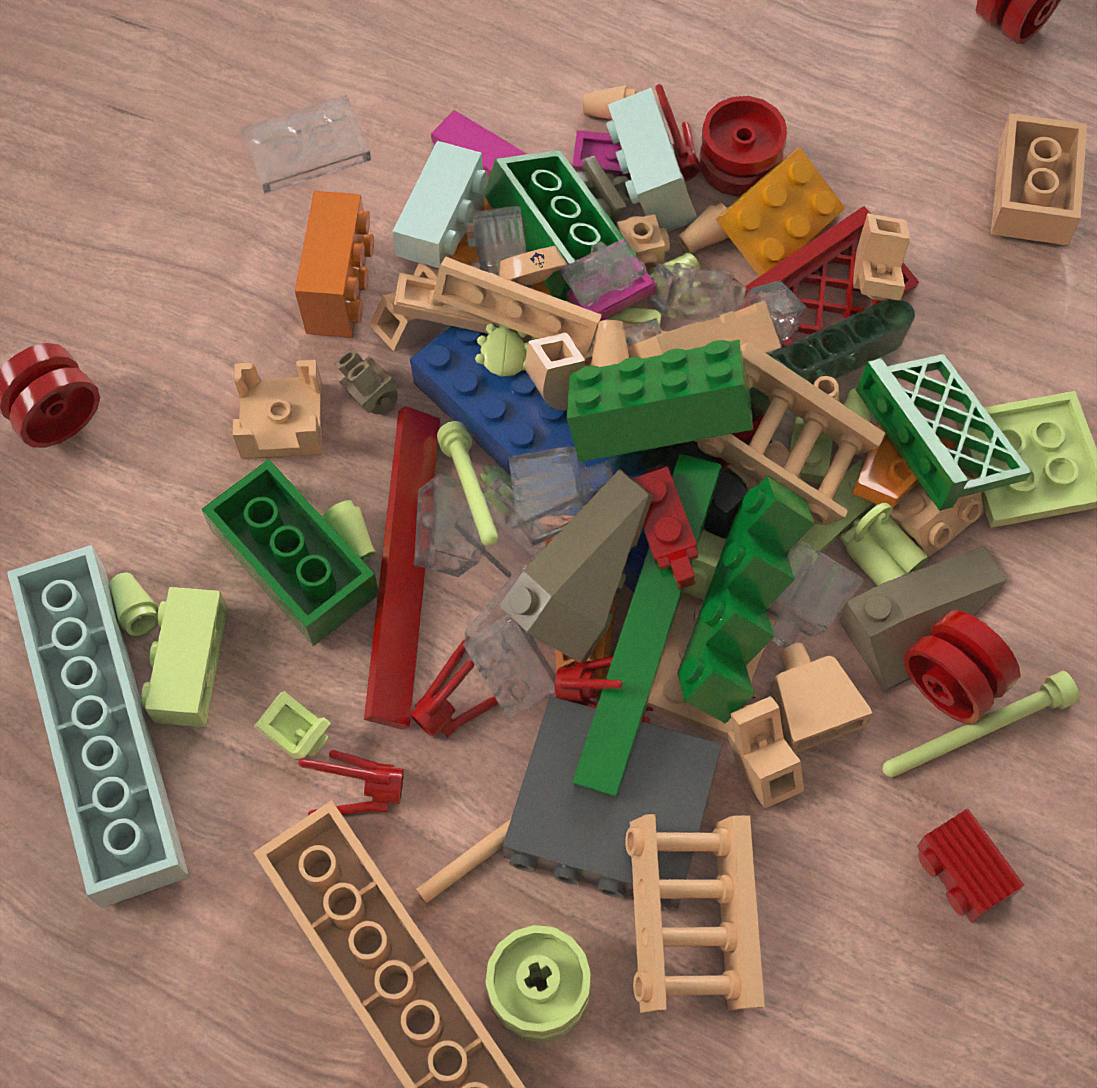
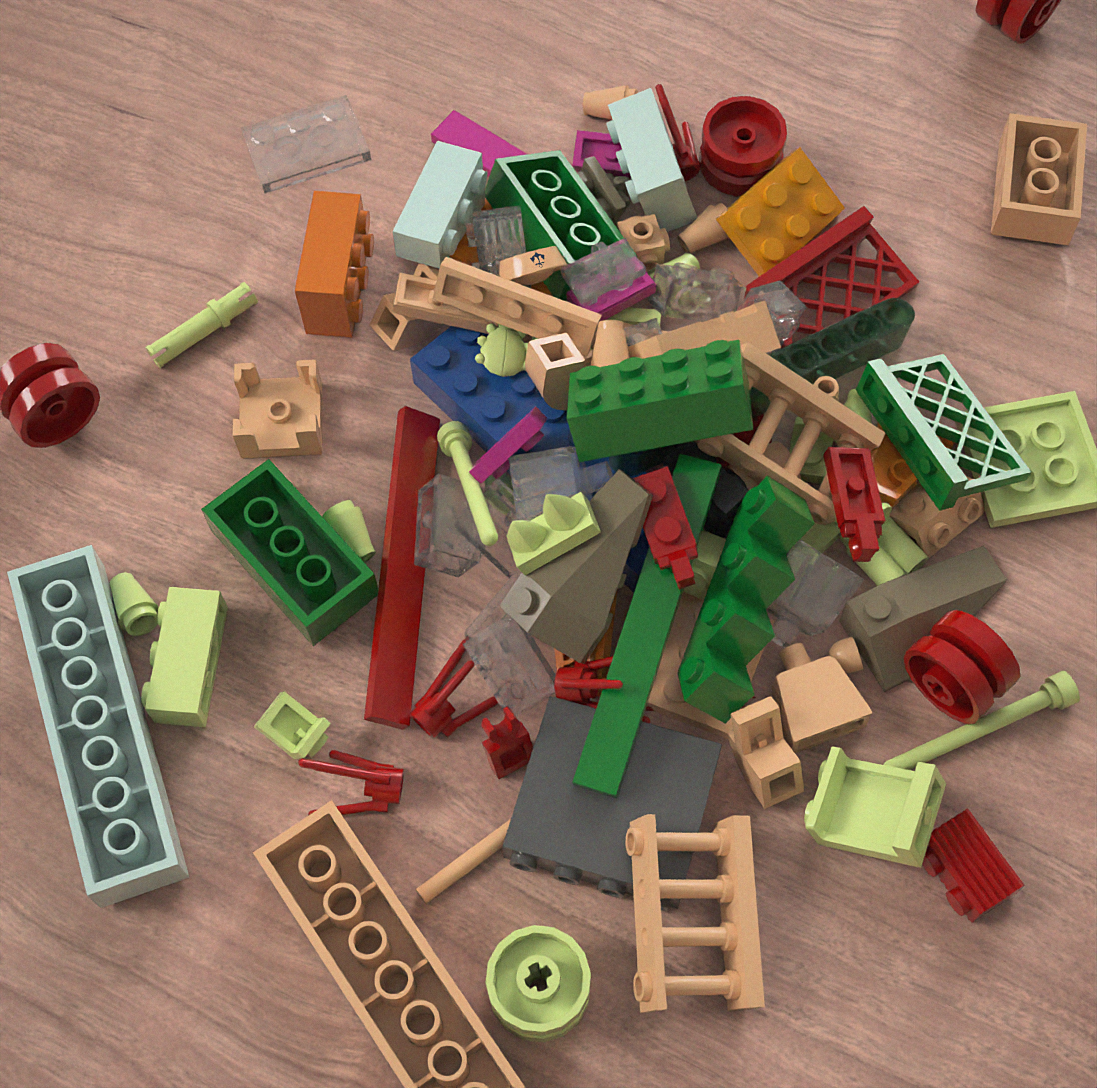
(202, 324): none -> yellowish green pin
(367, 382): dark tan hips -> none
(508, 744): none -> red plate
(522, 435): none -> dark pink plate
(560, 528): none -> yellowish green tile
(847, 655): none -> light nougat hinge
(855, 499): none -> red hinge
(875, 808): none -> yellowish green panel
(881, 257): light nougat brick -> none

